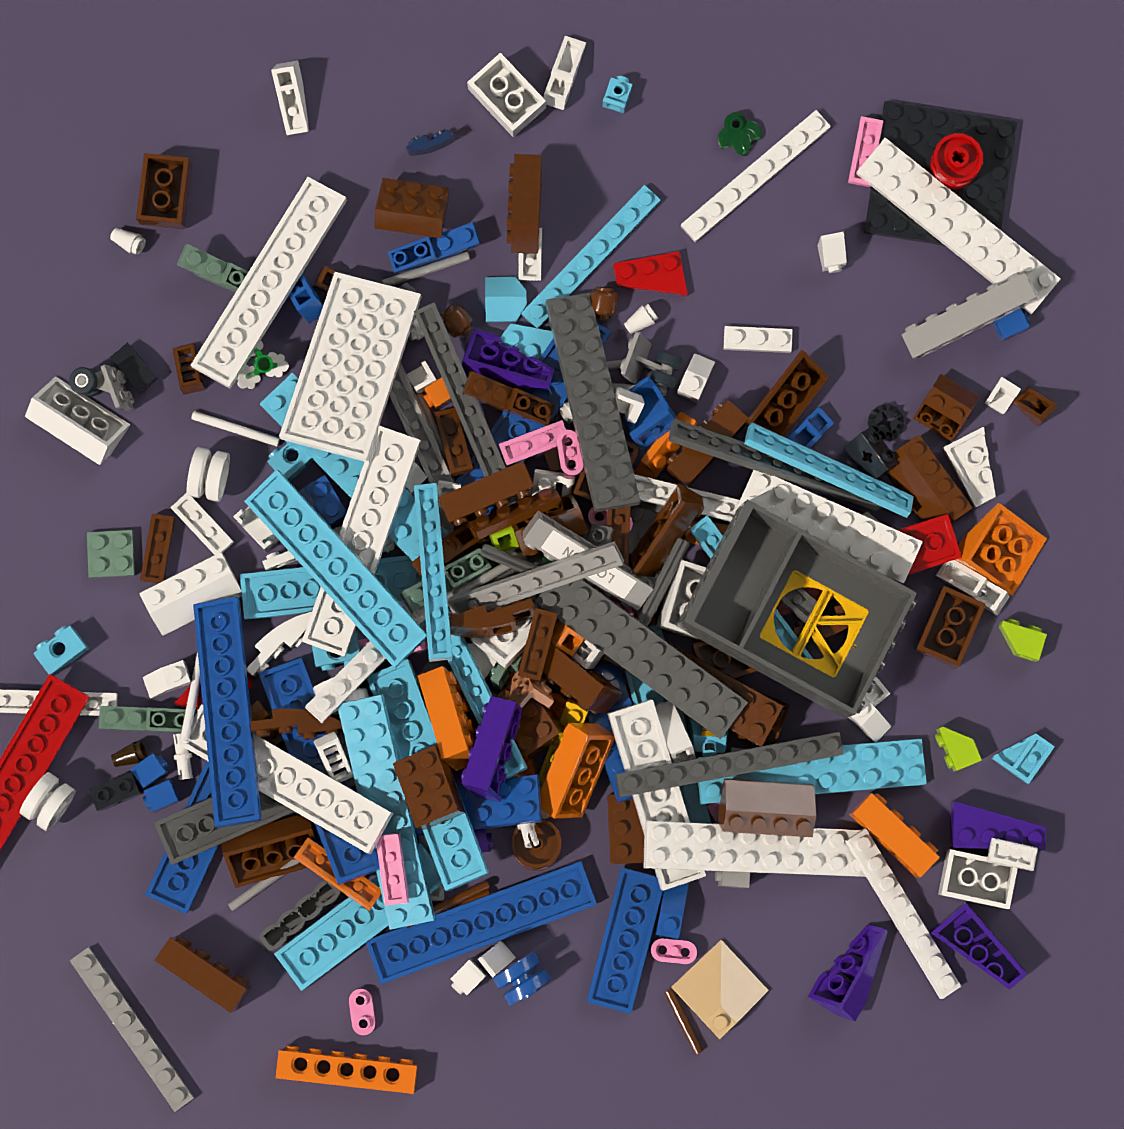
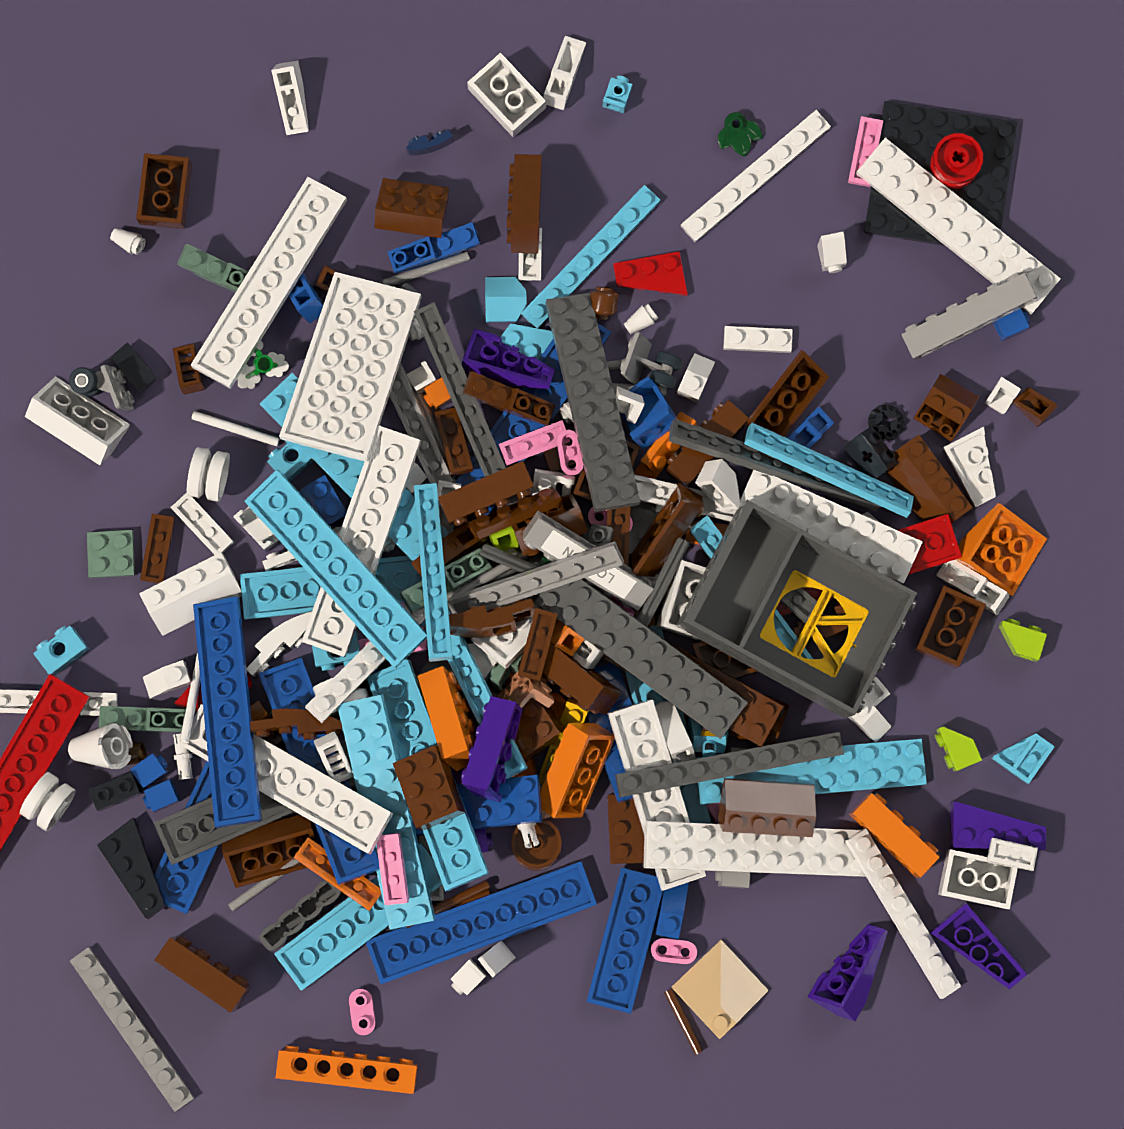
(103, 747): none -> white cone
(130, 862): none -> black wing
(457, 321): reddish brown head -> none
(523, 981): blue wheel -> none
(719, 484): none -> white slope

